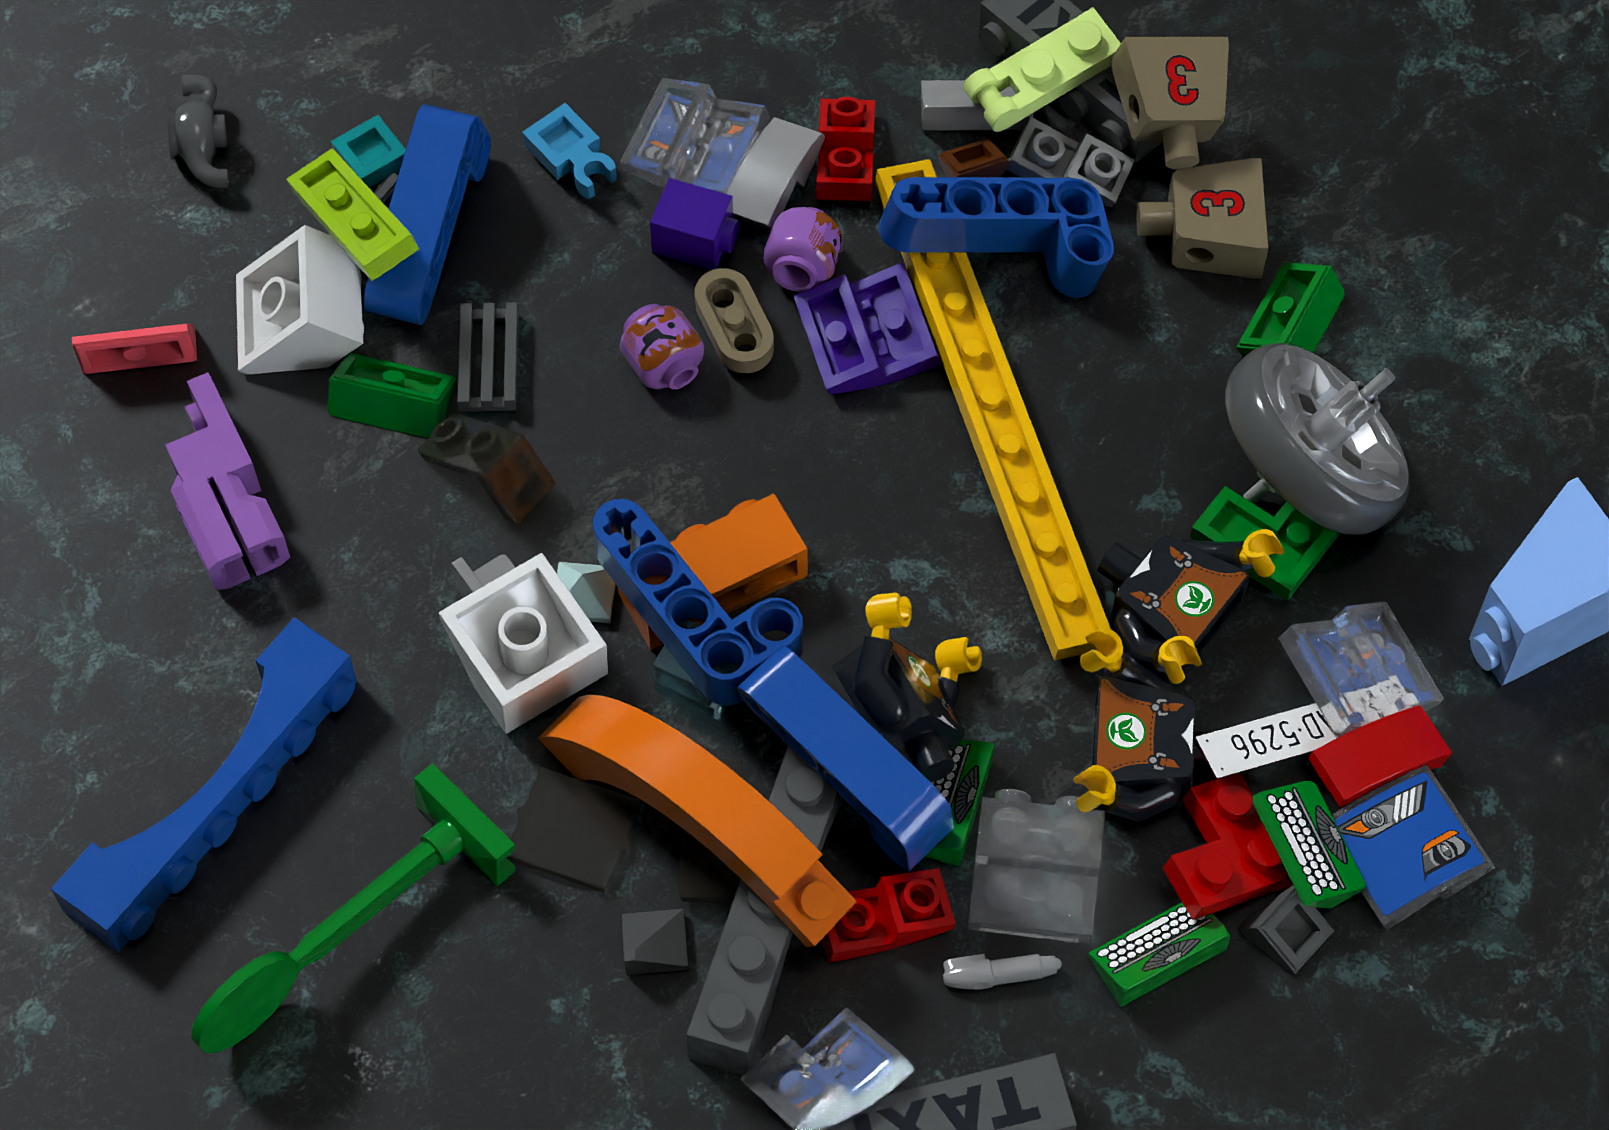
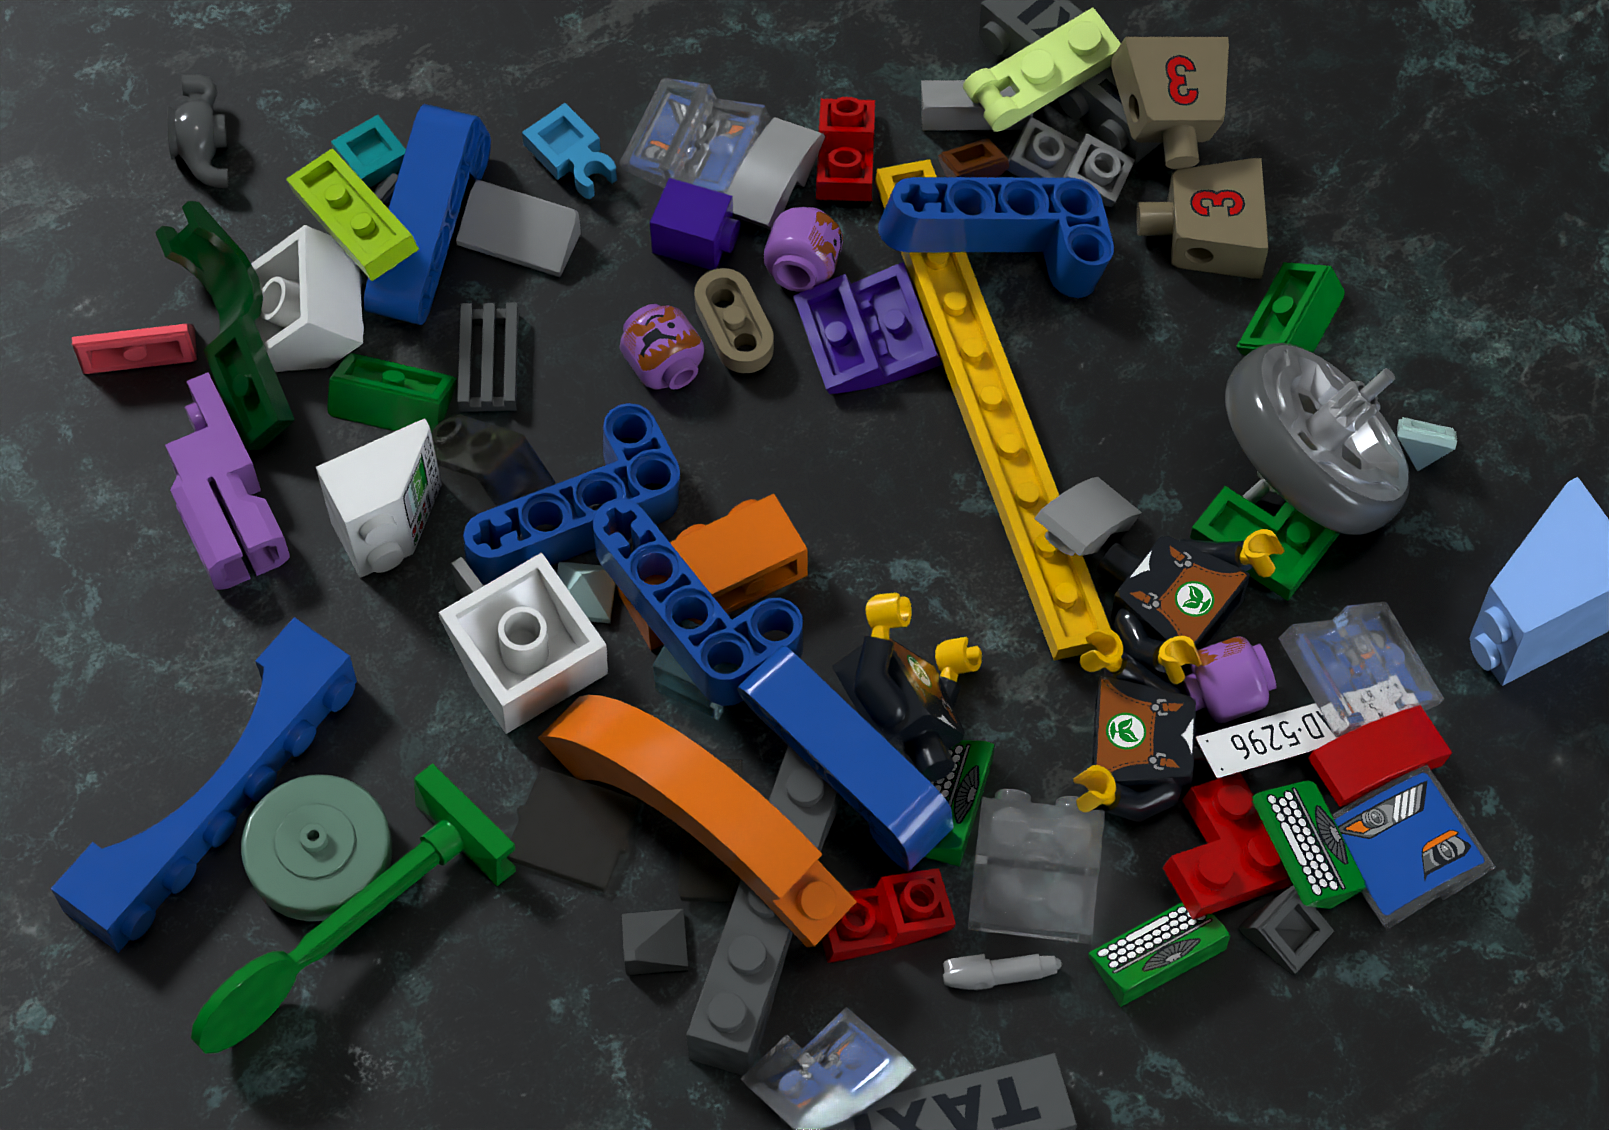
(237, 353): none -> dark green piece
(315, 845): none -> sand green wheel
(382, 496): none -> white slope
(519, 228): none -> light grey slope
(568, 502): none -> blue beam
(1086, 517): none -> light grey slope
(1231, 679): none -> medium lavender head
(1425, 441): none -> light aqua slope

